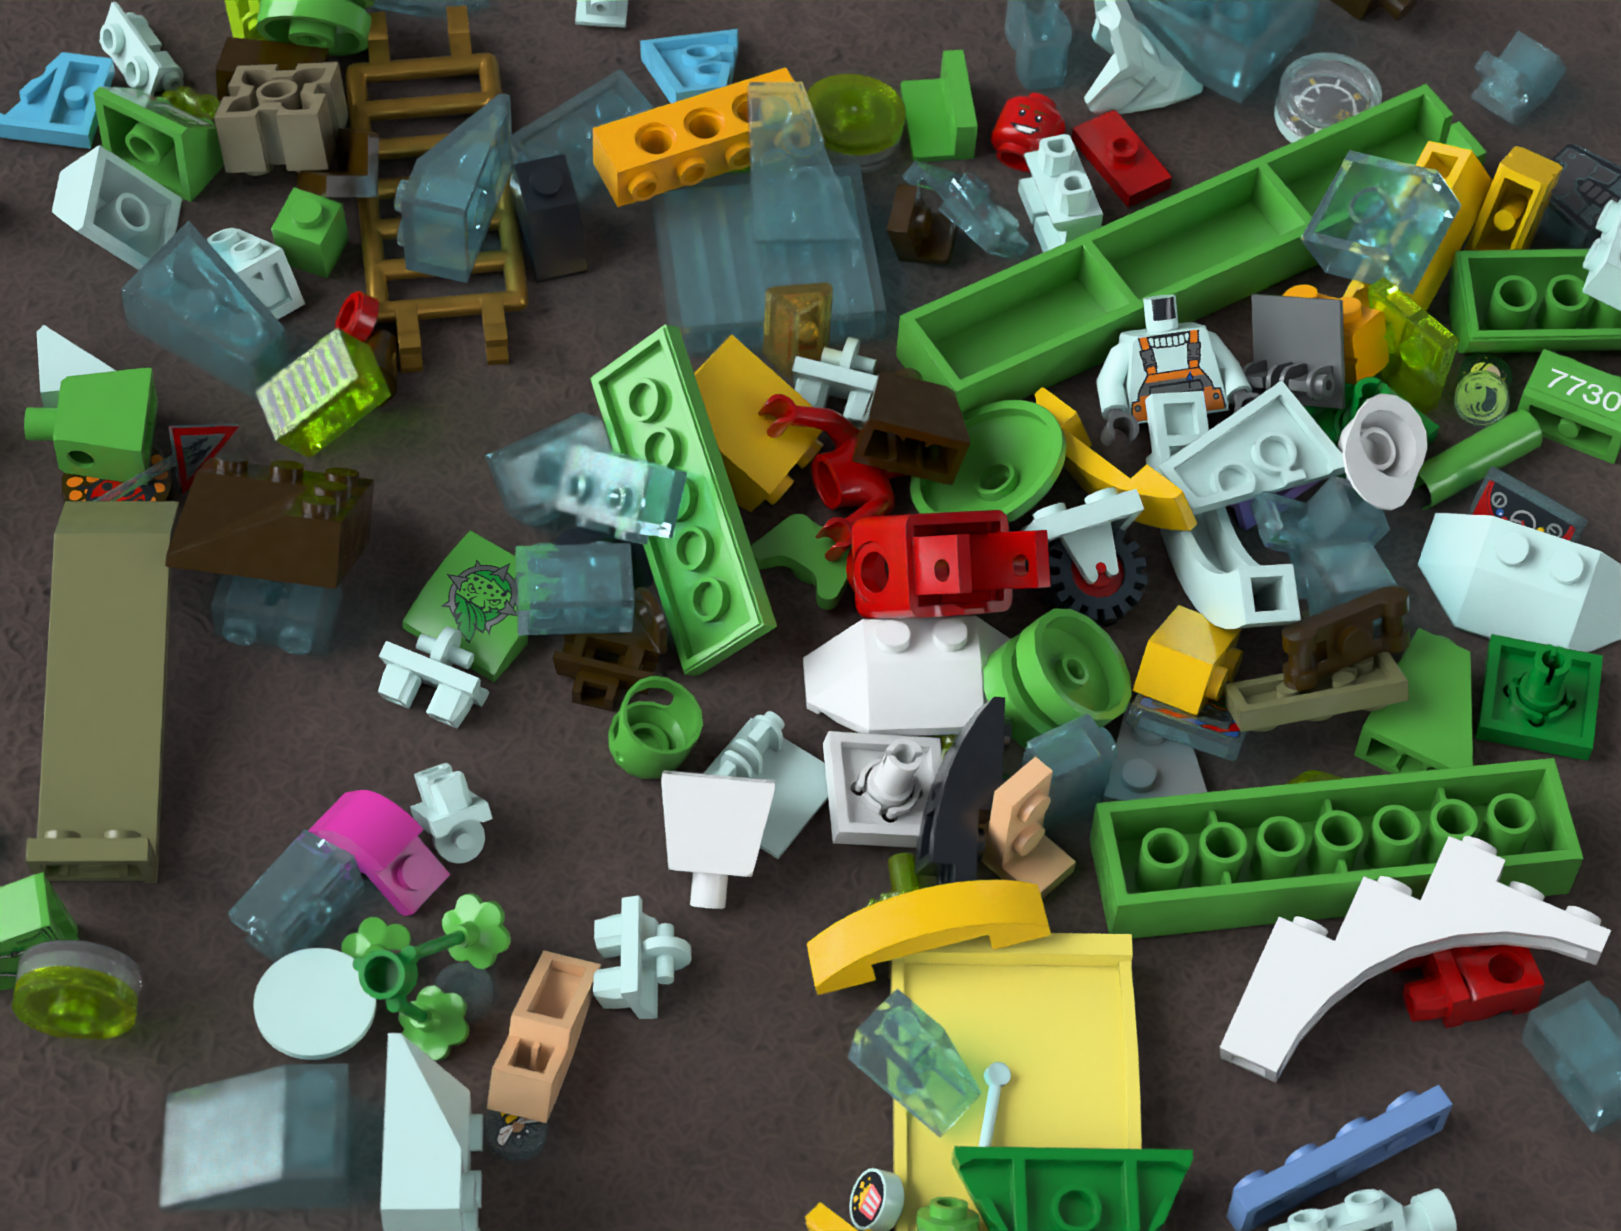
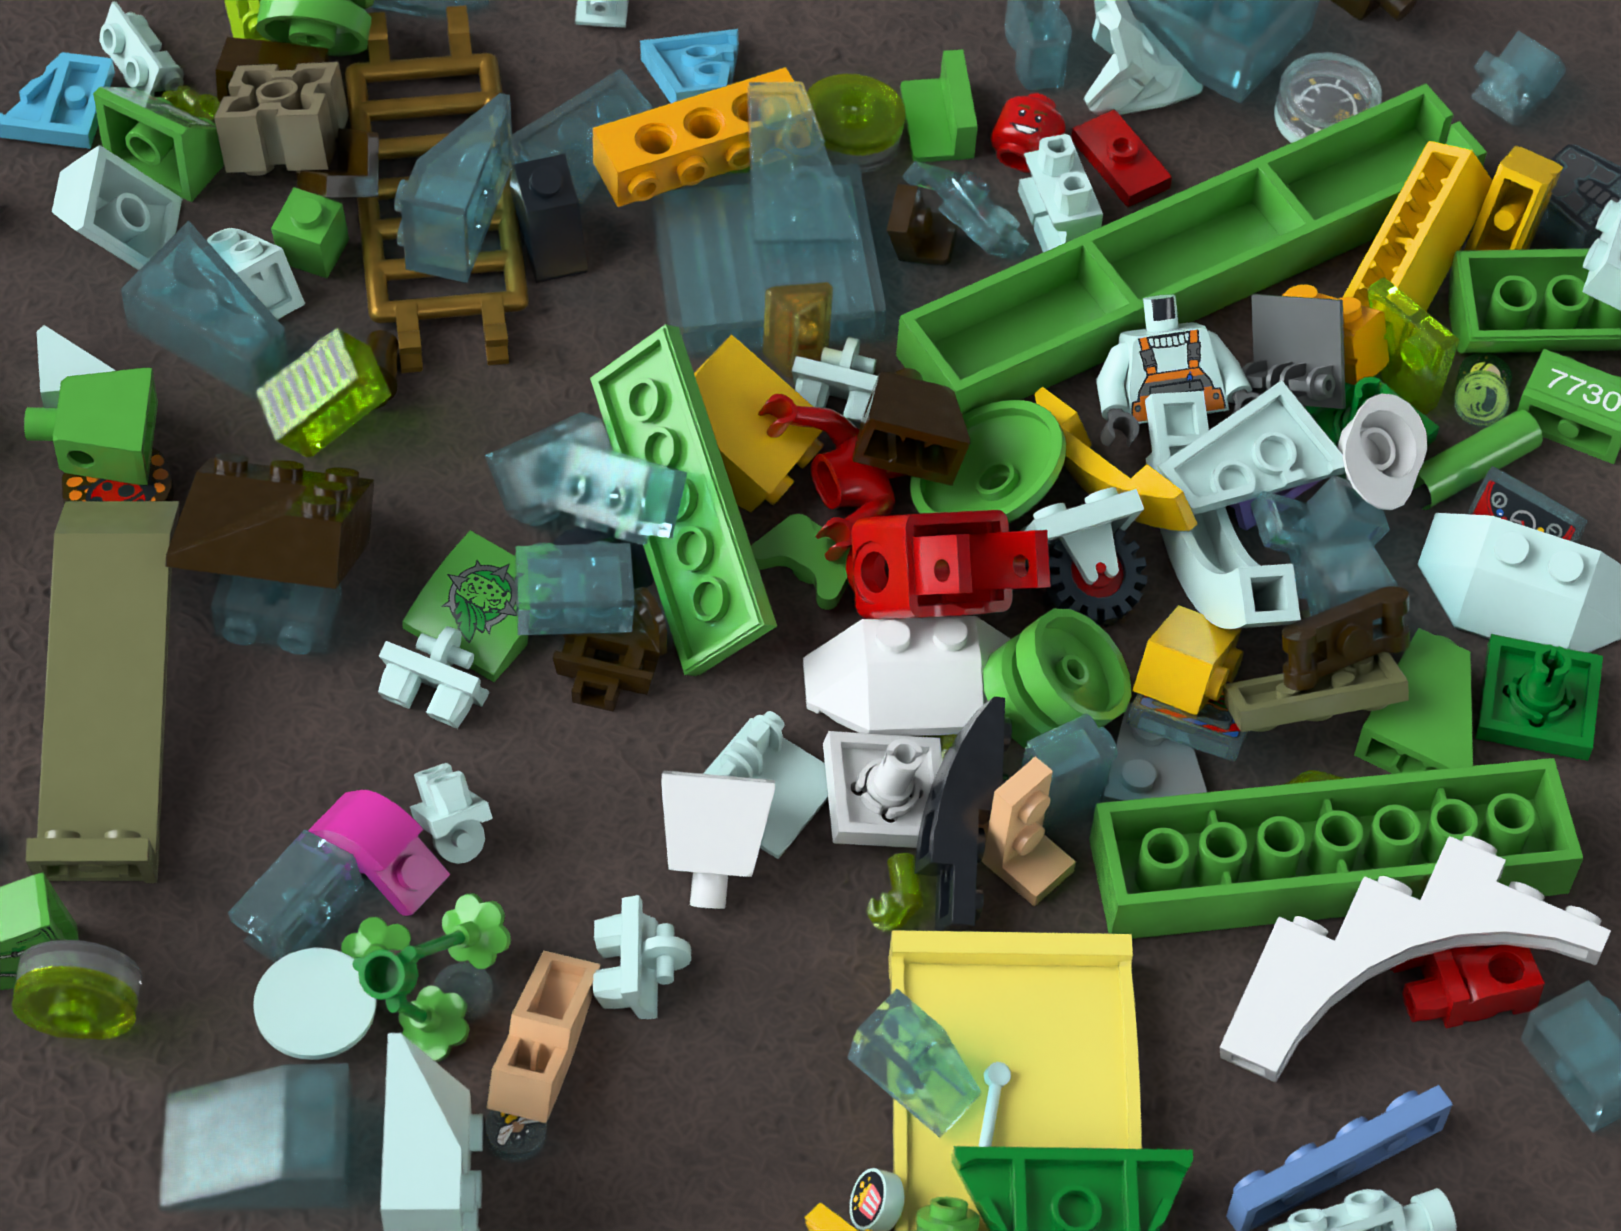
(191, 449): piece -> none
(358, 315): red tile -> none
(643, 723): bright green helmet -> none
(925, 921): yellow slope -> none
(1381, 221): clear light blue brick -> none

